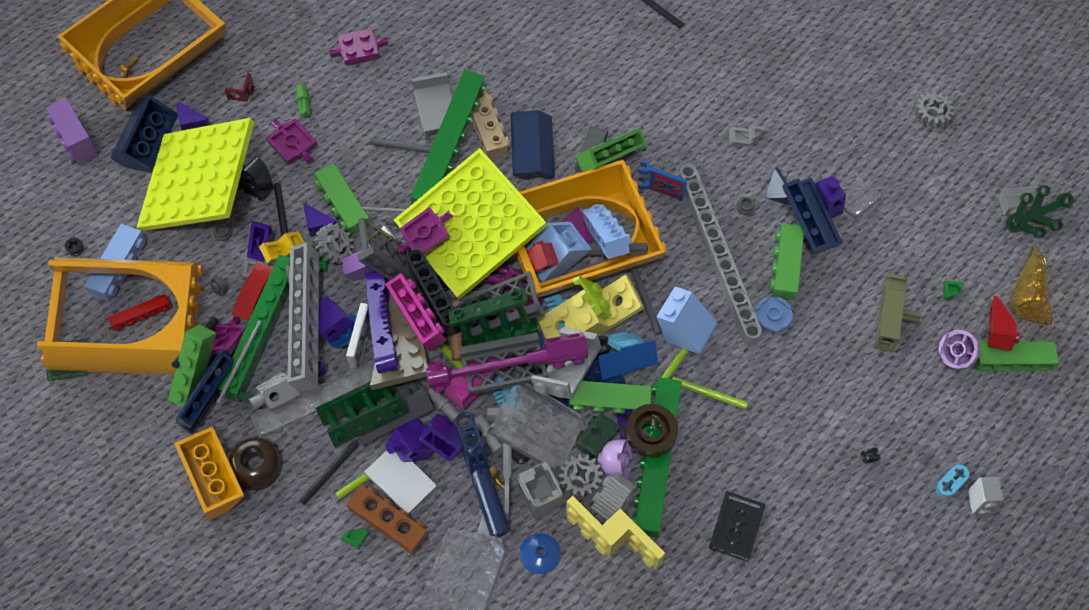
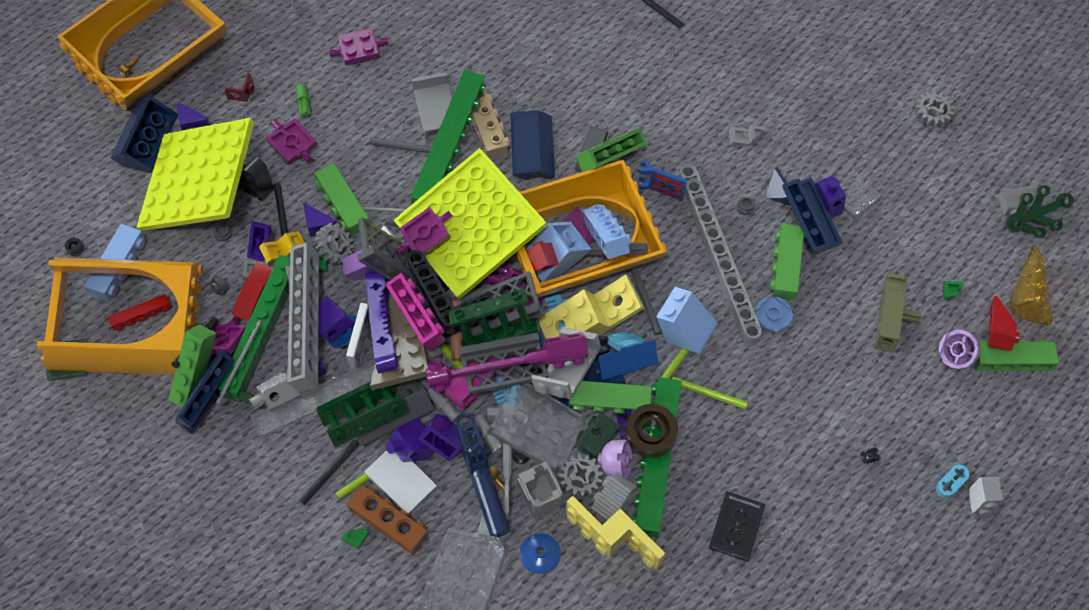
(72, 132): medium lavender brick -> none
(209, 472): light orange slope -> none
(262, 476): dark brown piece -> none
(594, 297): lime wing -> none

